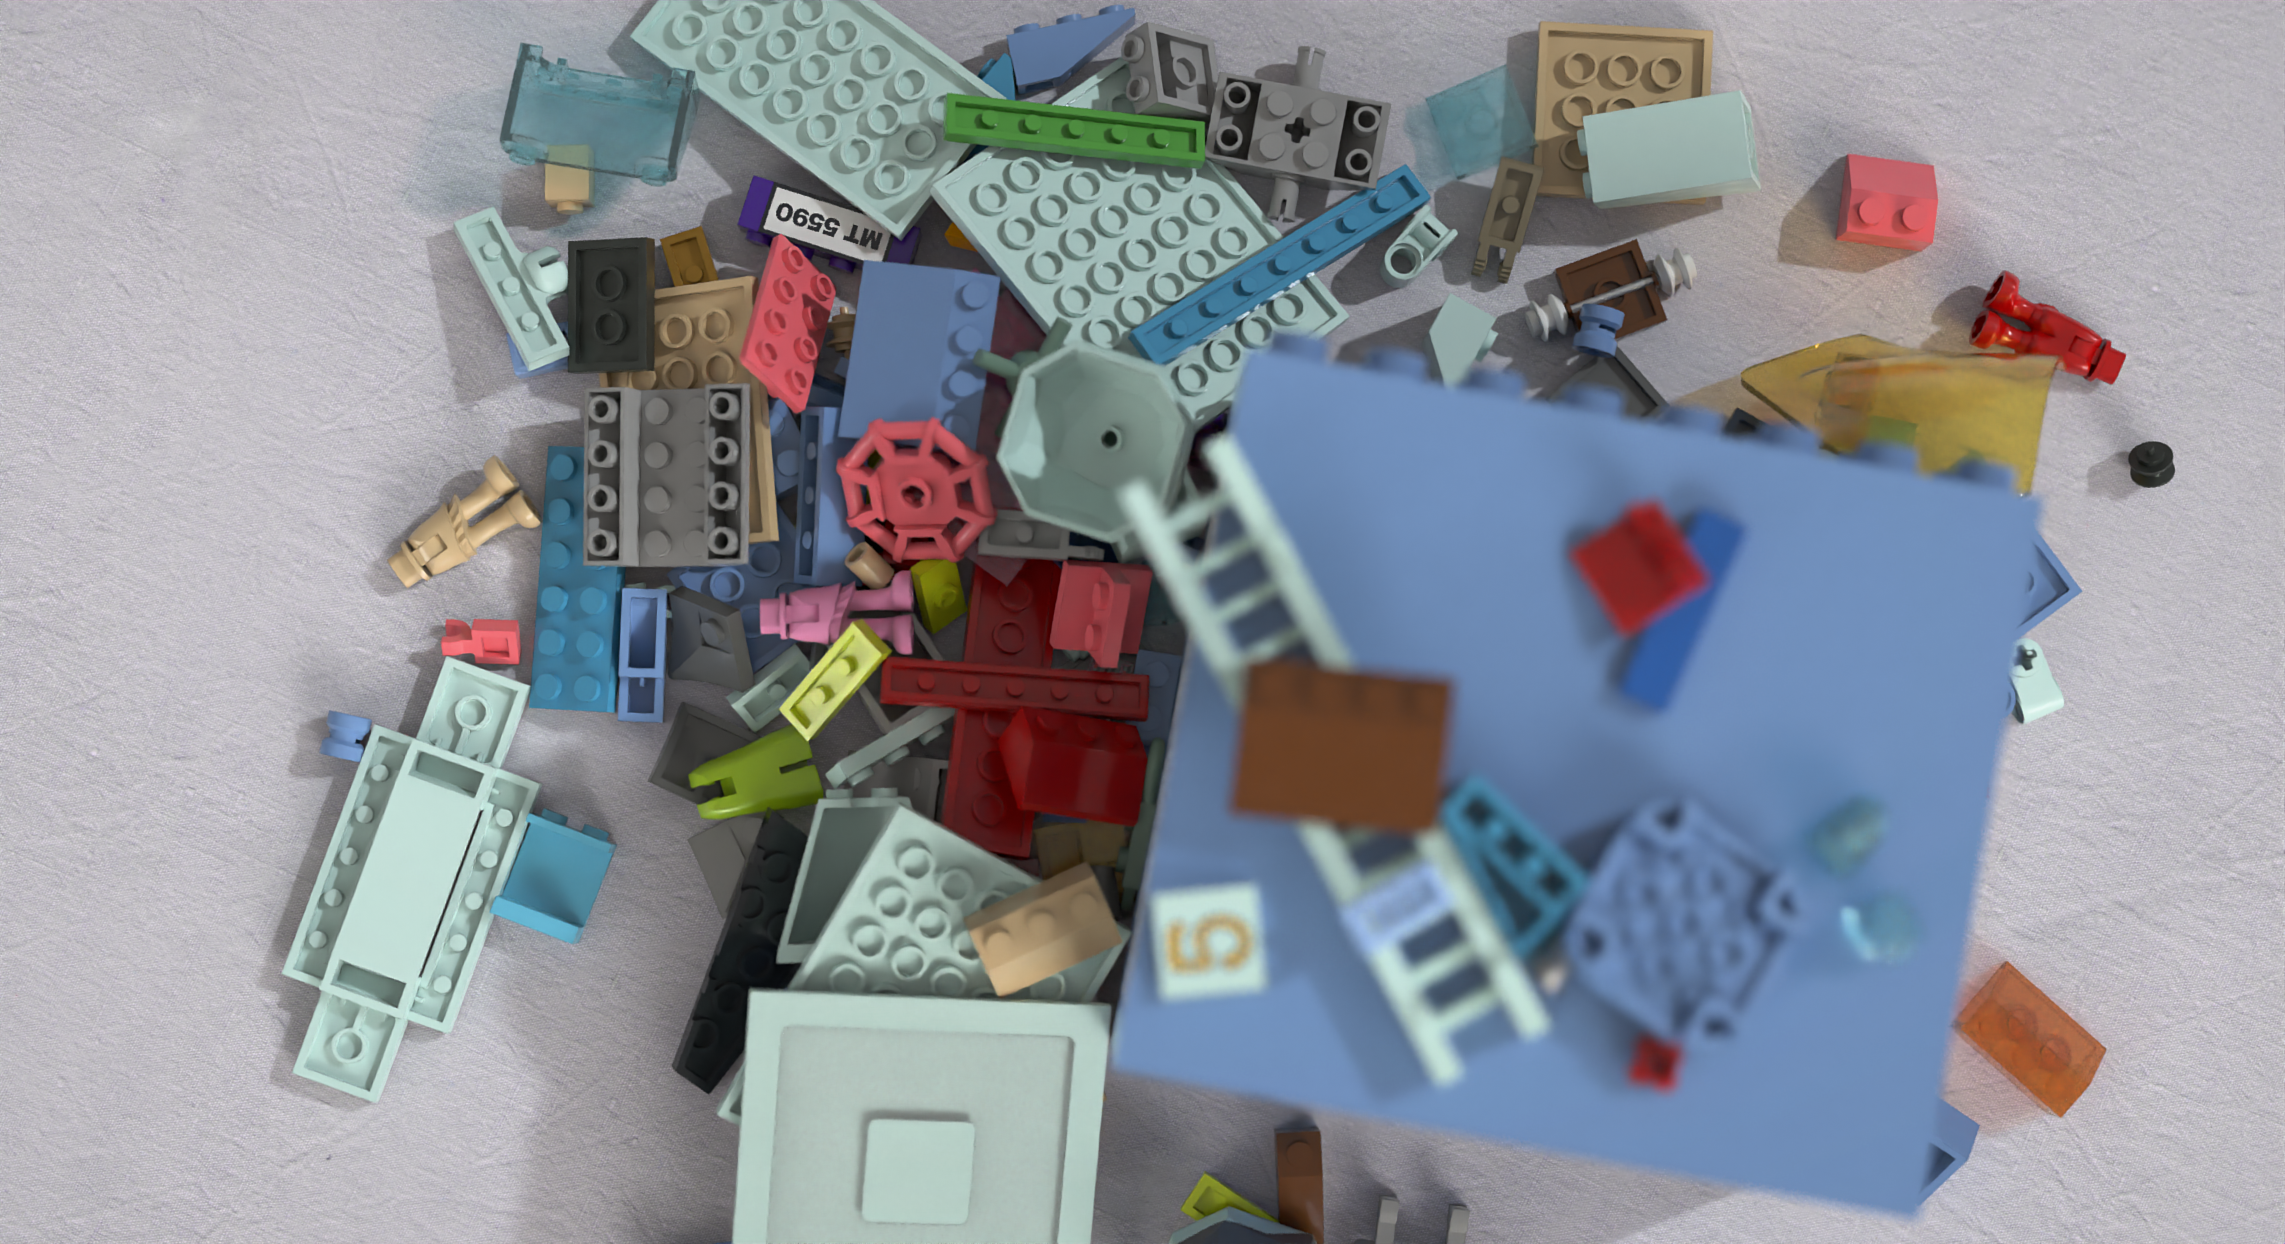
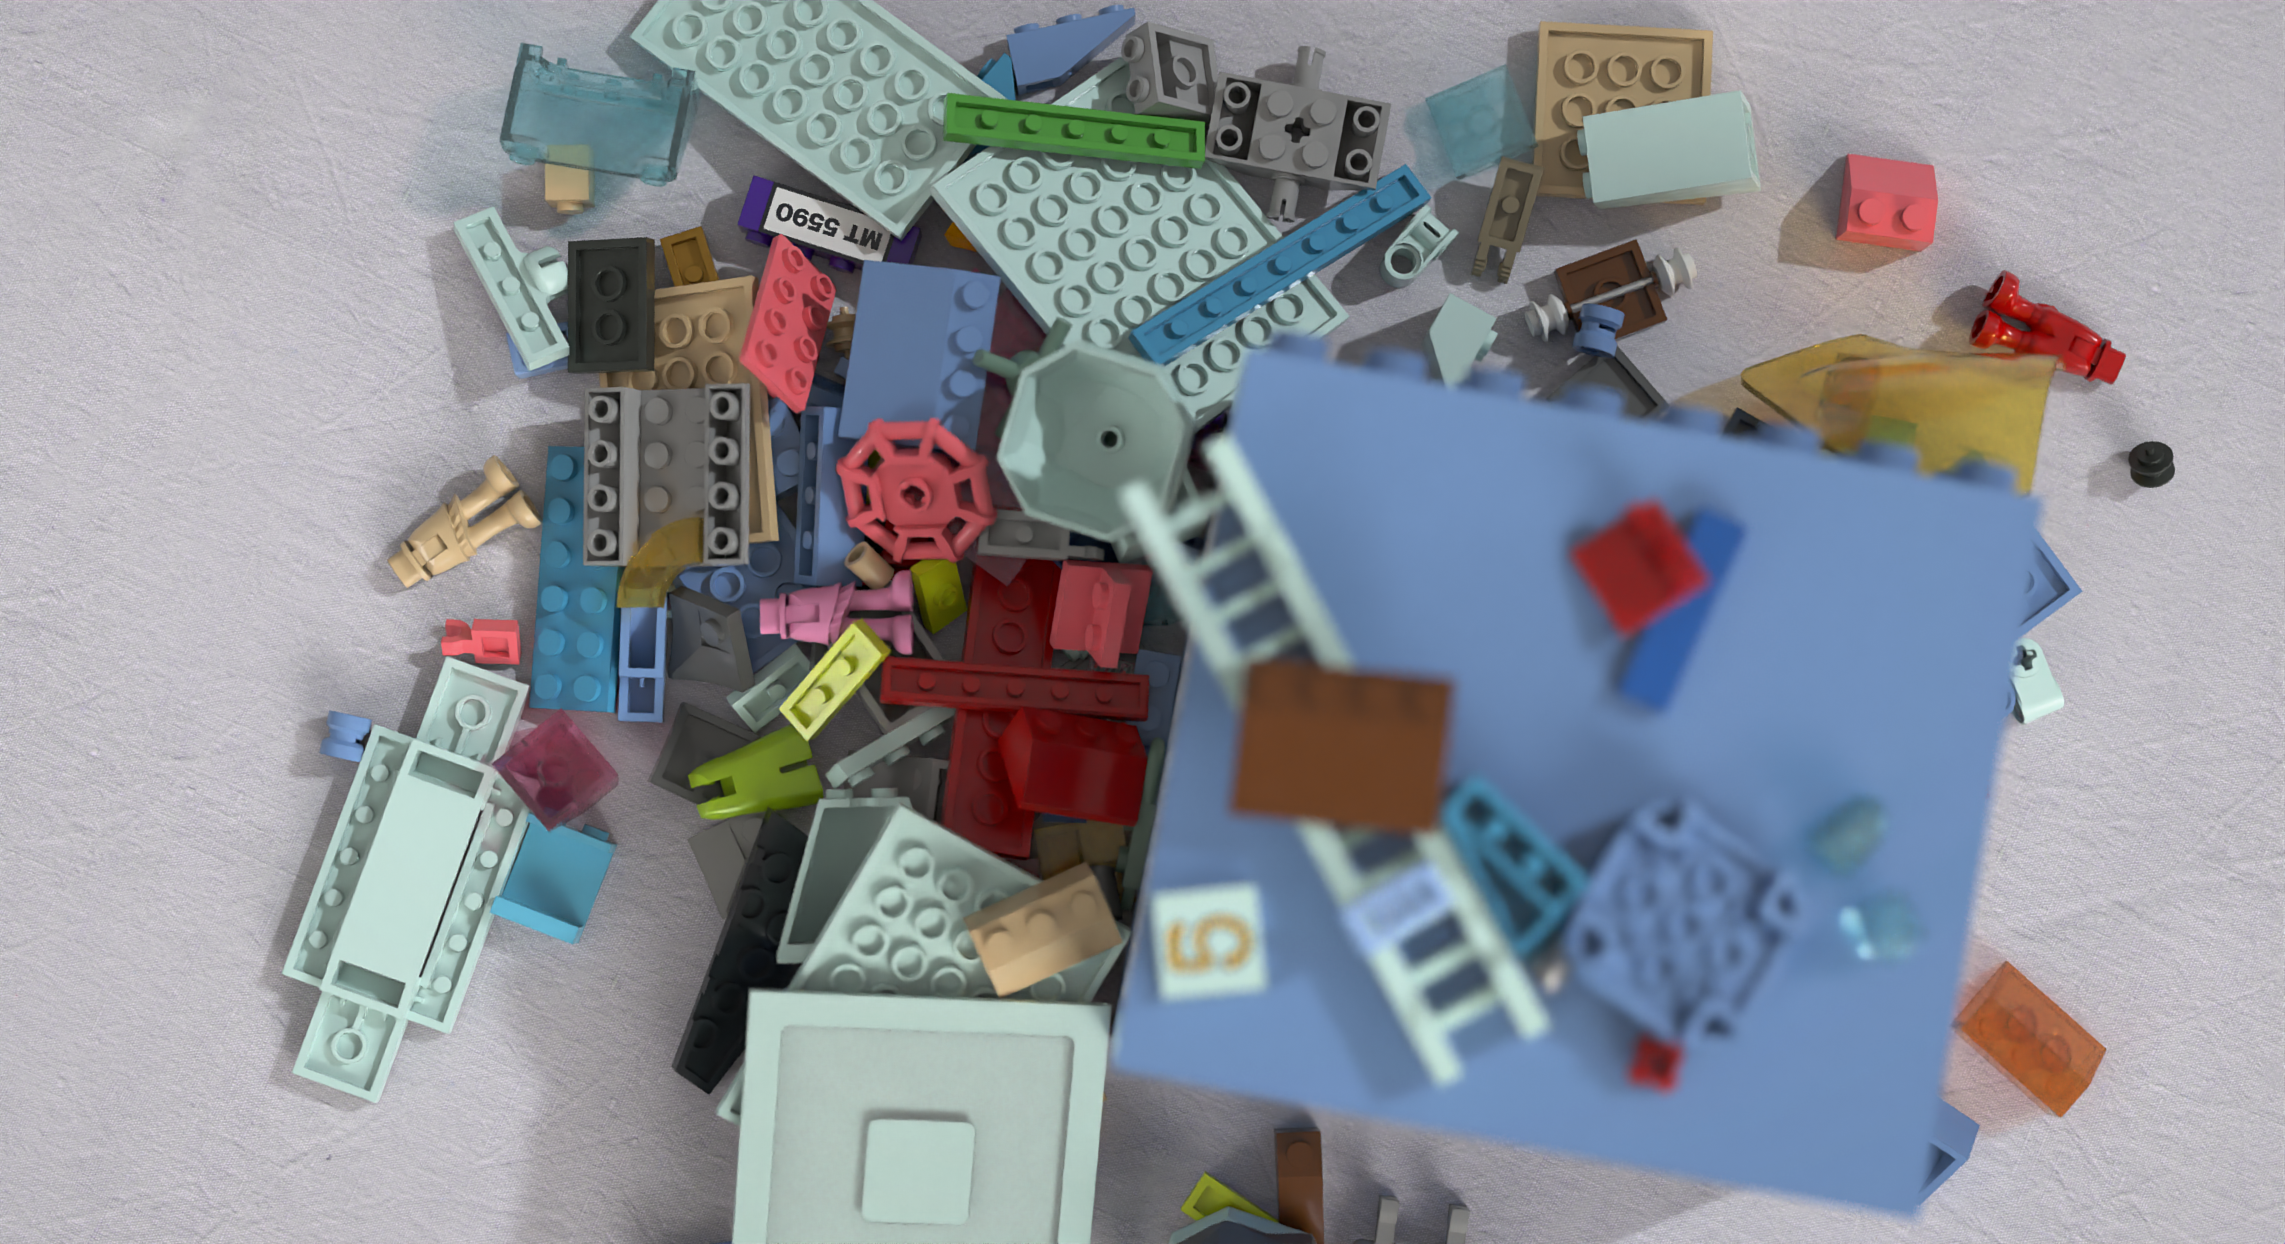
(557, 771): none -> clear pink slope
(659, 562): none -> clear yellow tile

